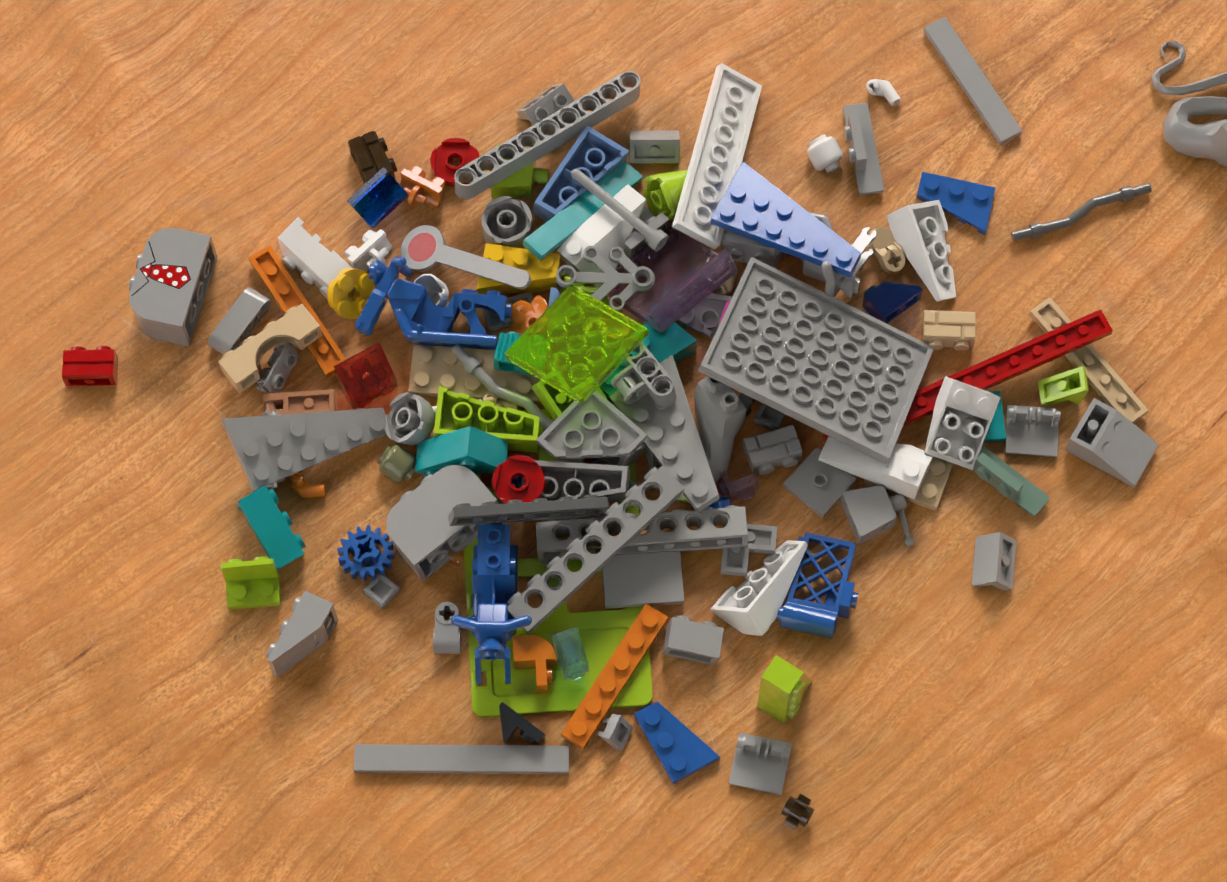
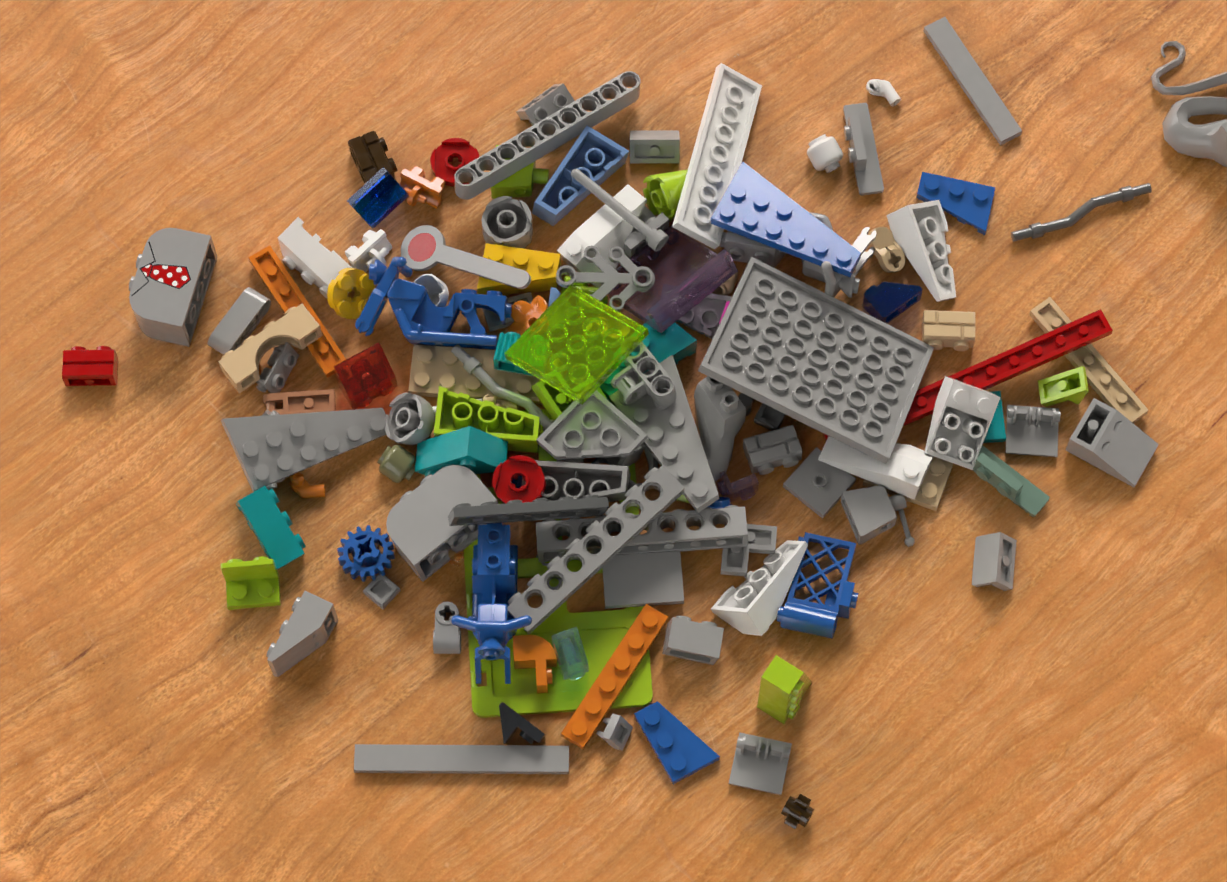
(563, 224): teal tile -> none

